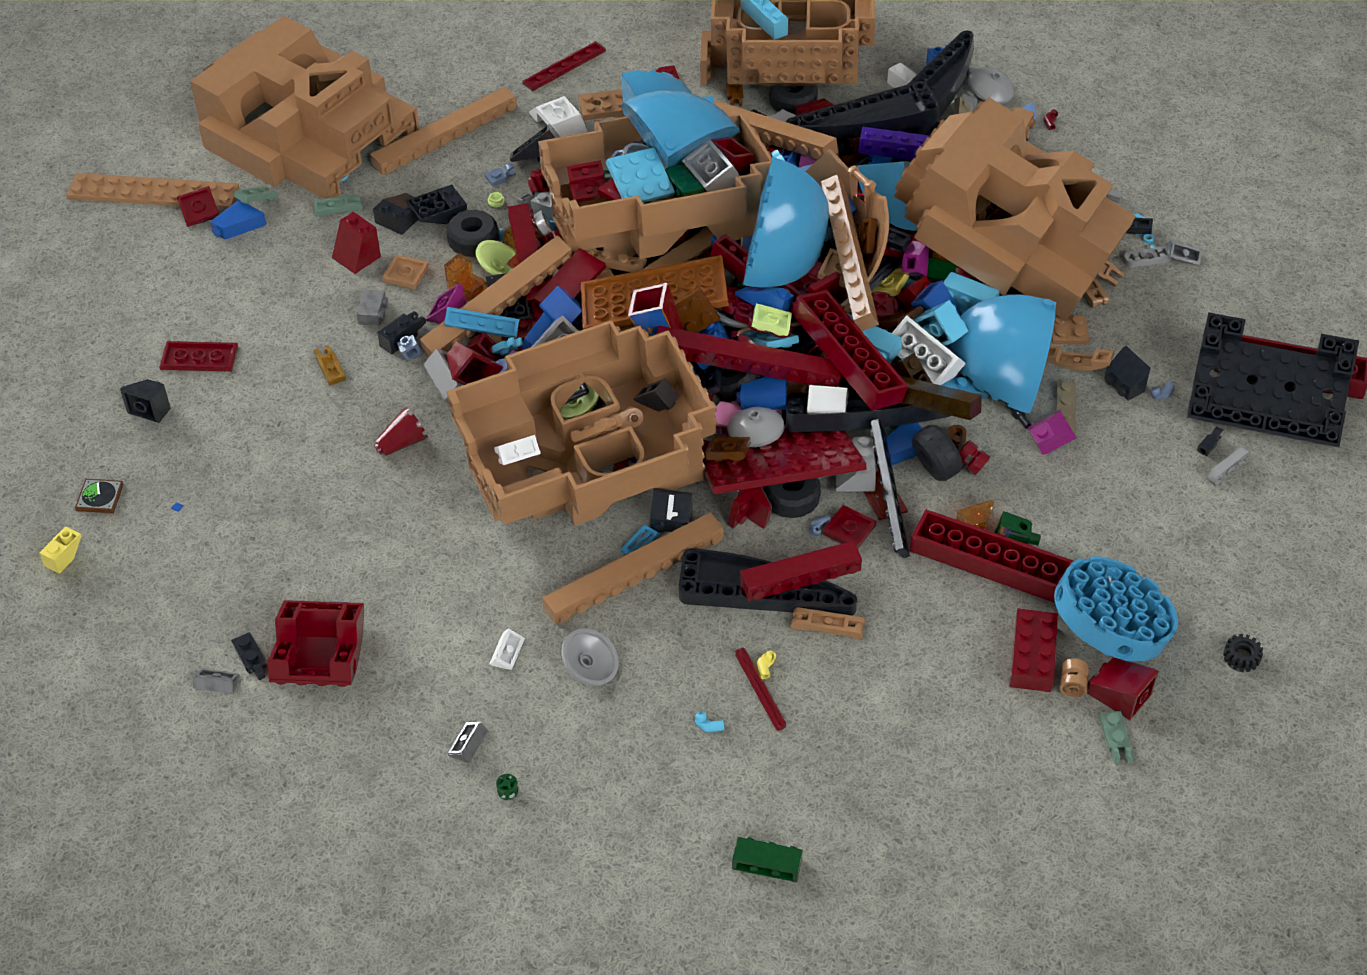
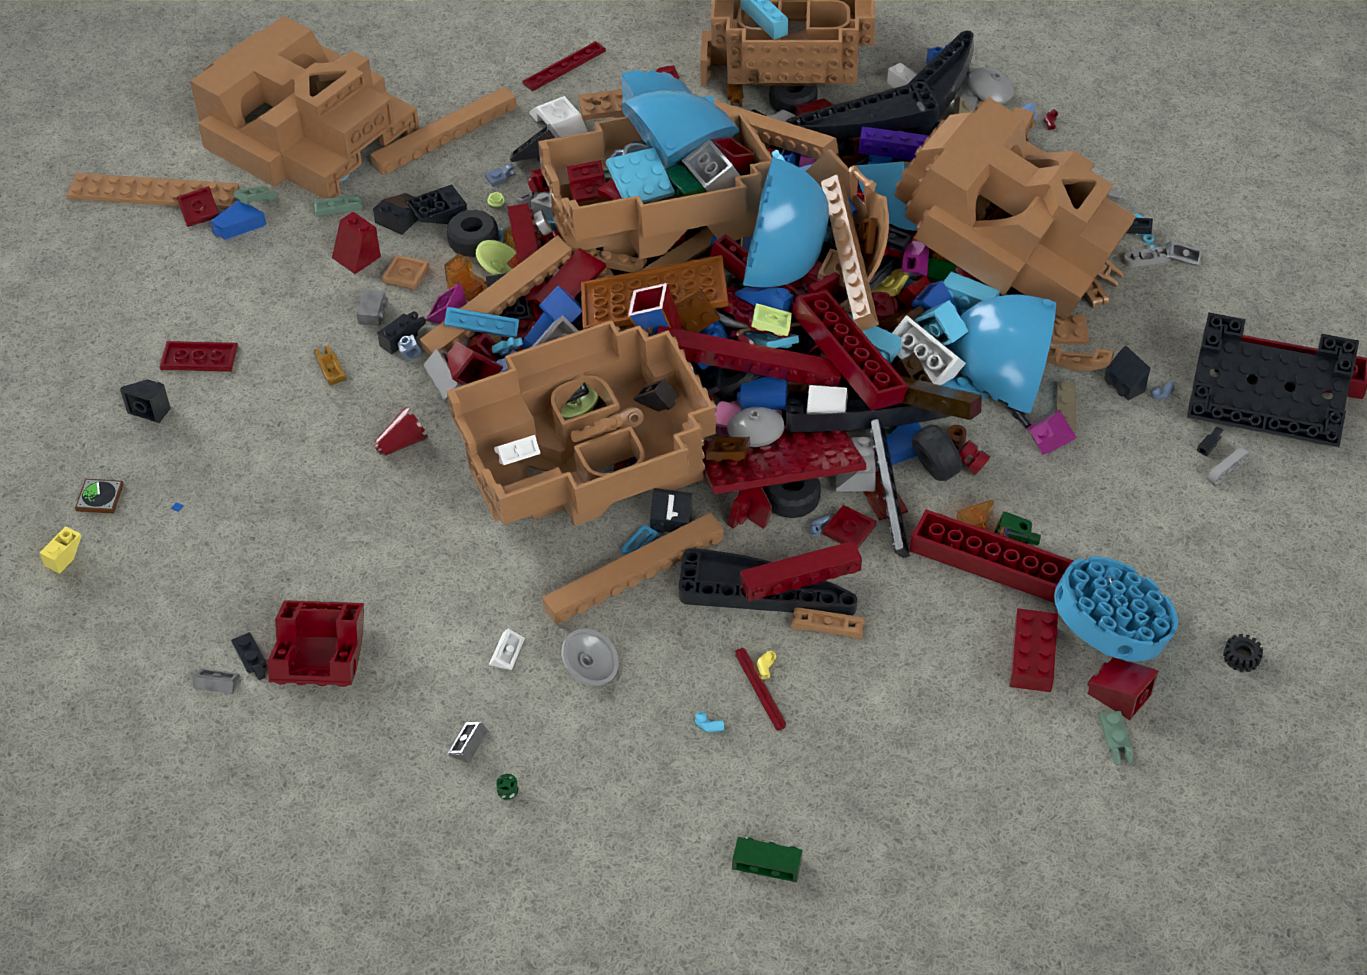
(1074, 678): medium nougat wheel -> none

